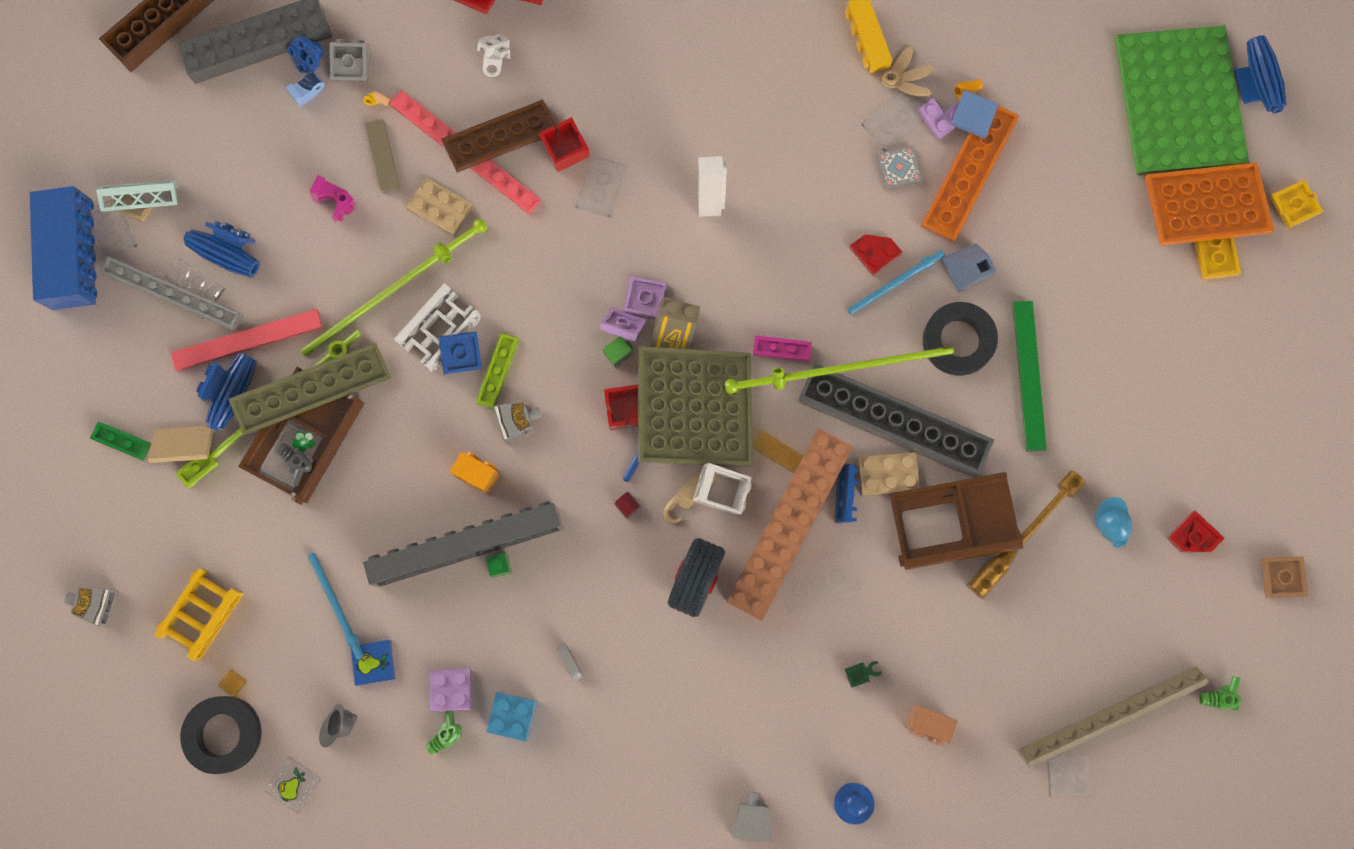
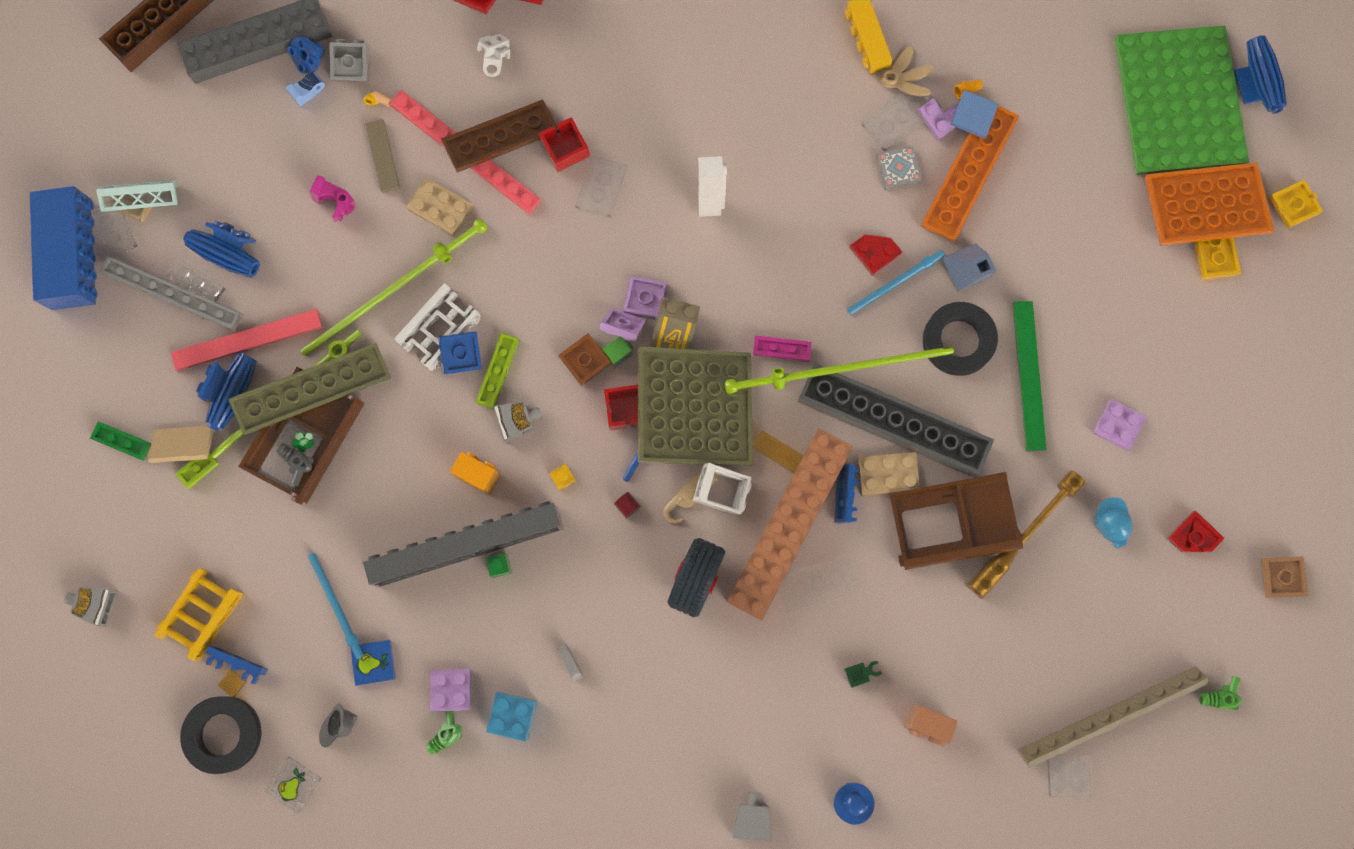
(235, 662): none -> blue plate
(562, 476): none -> yellow plate
(584, 359): none -> dark orange plate
(1119, 425): none -> lavender plate

